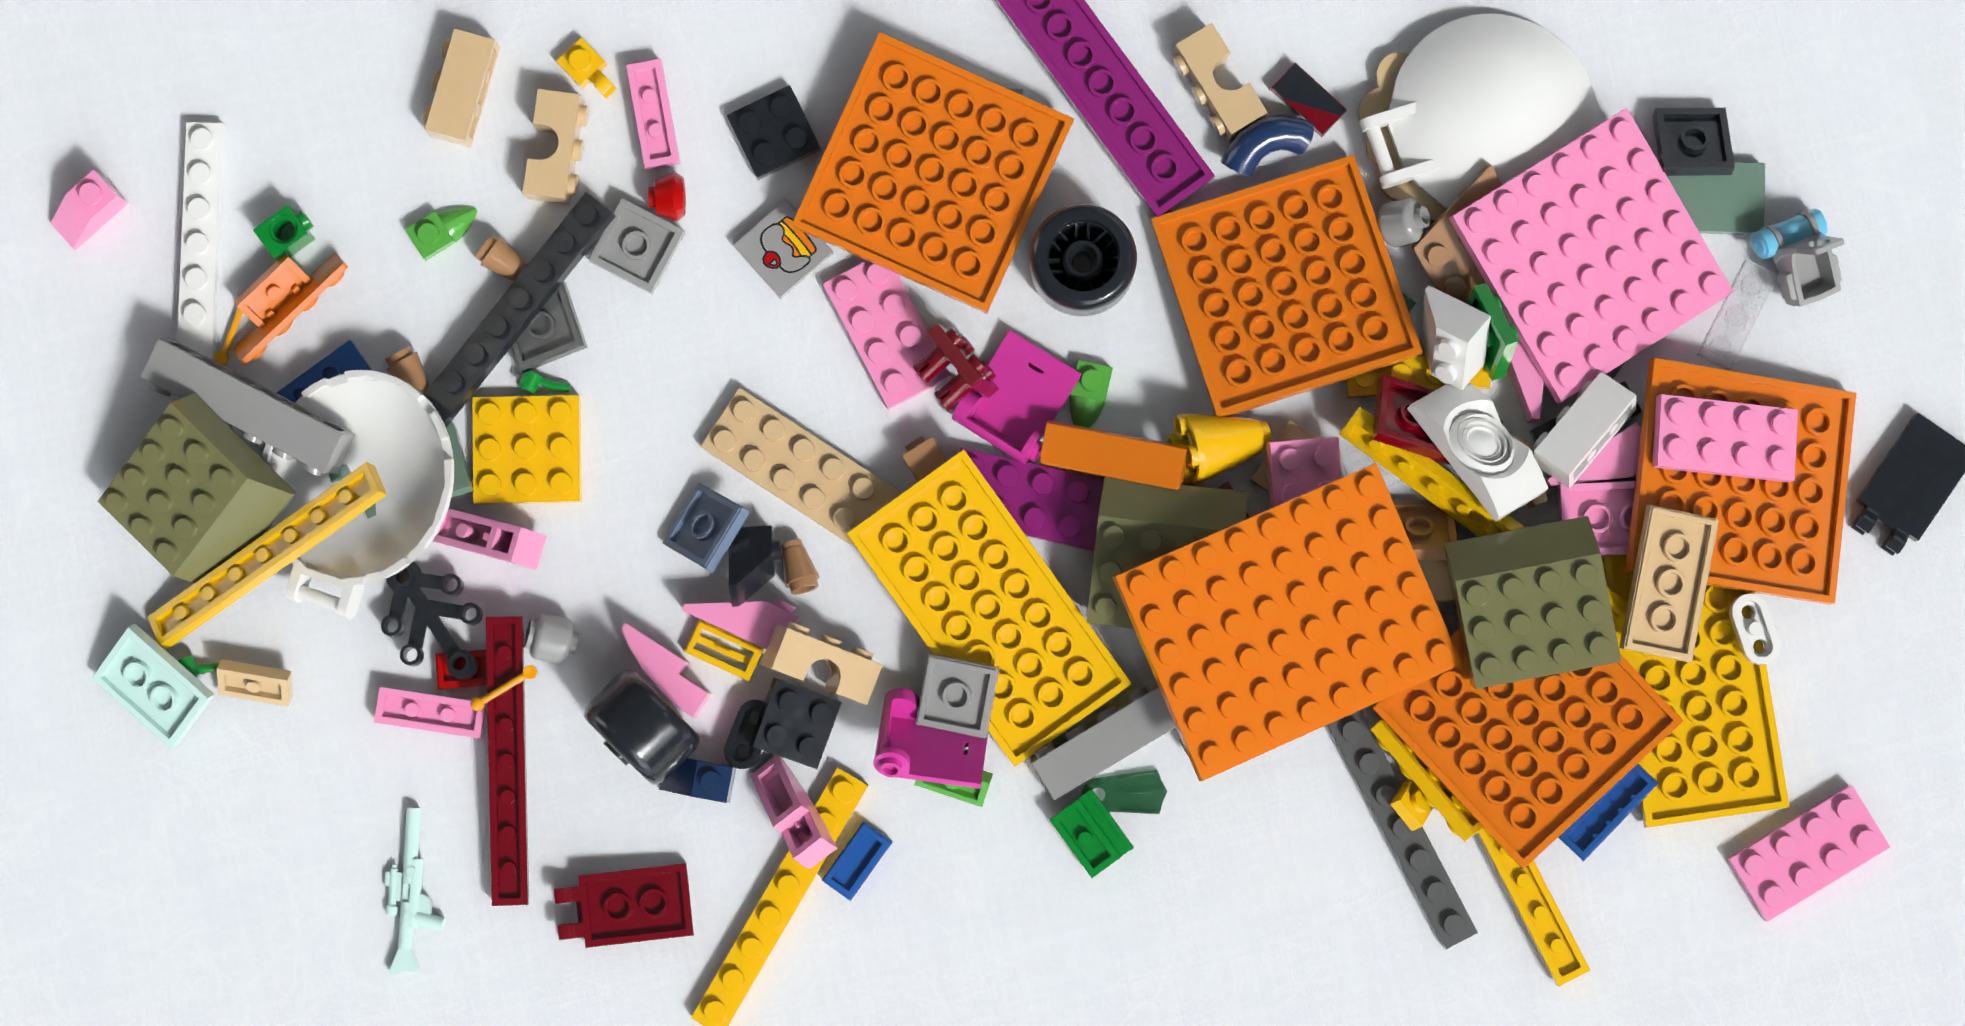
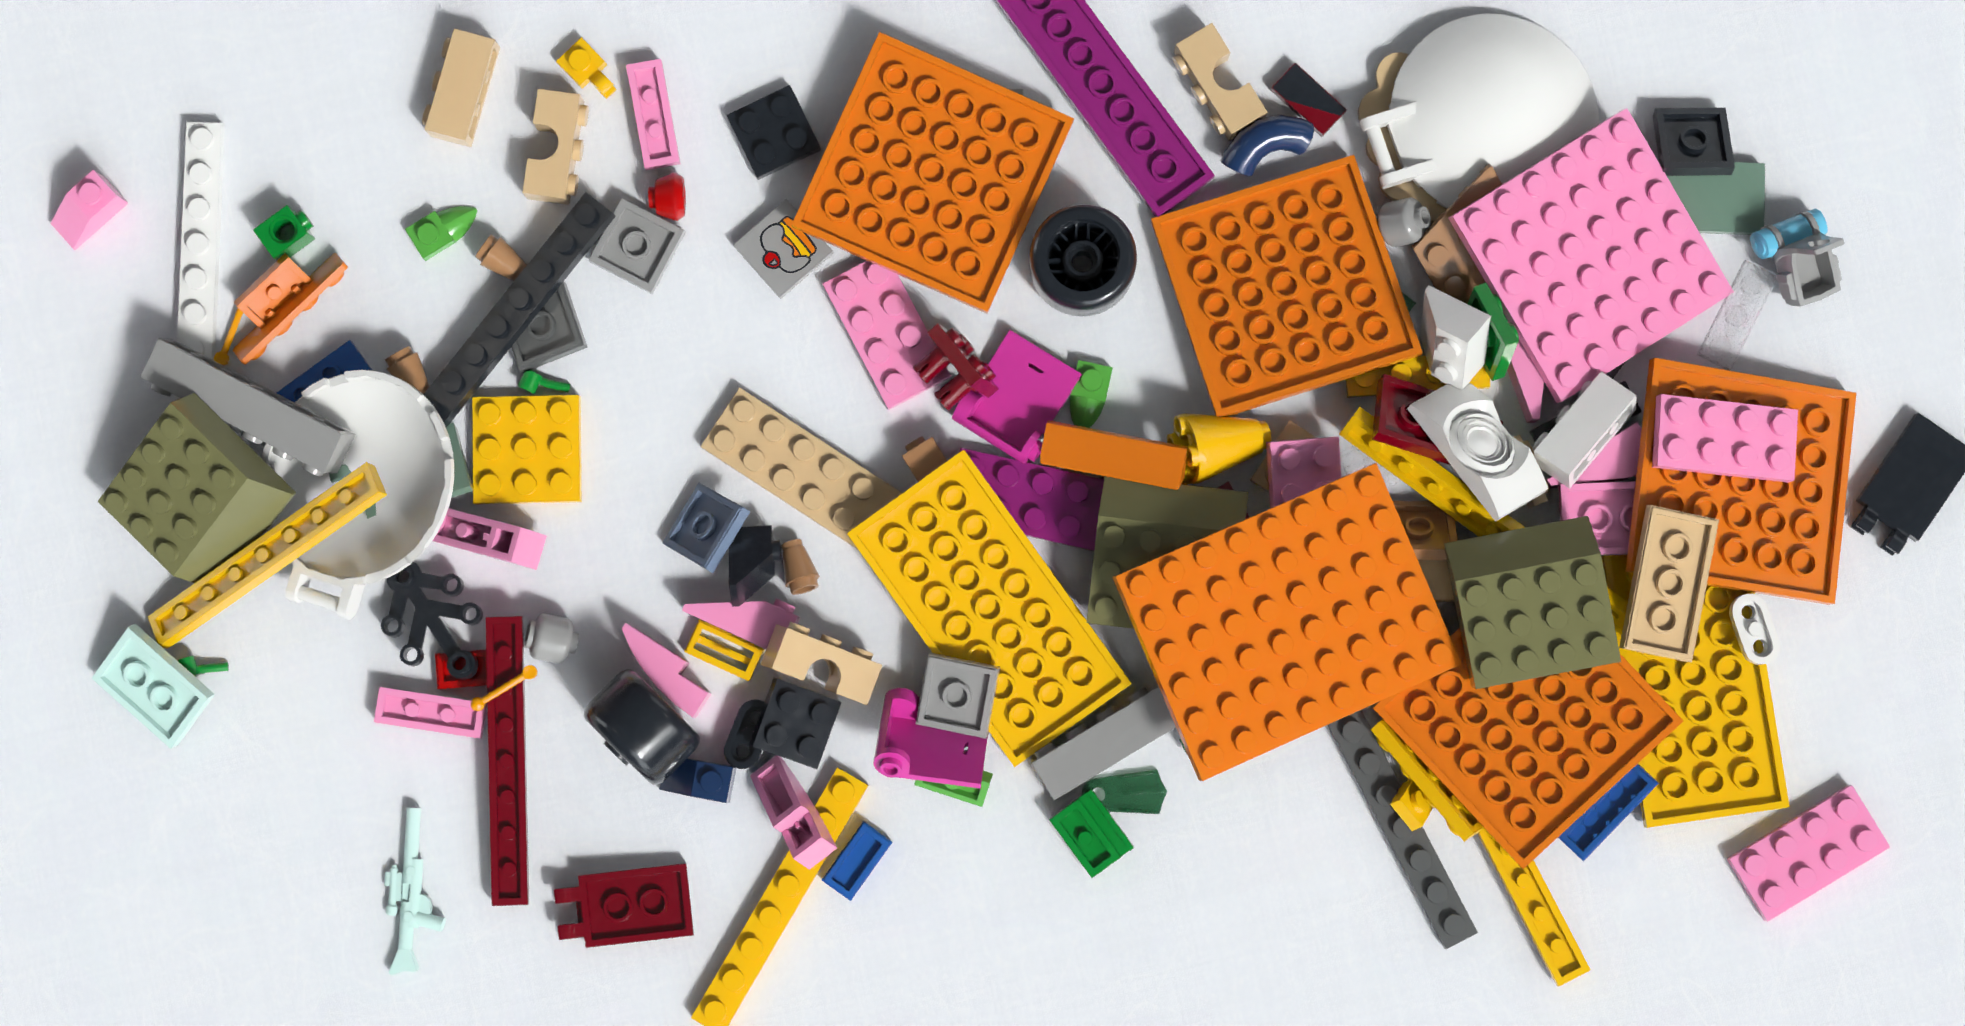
(254, 682): tan plate -> none

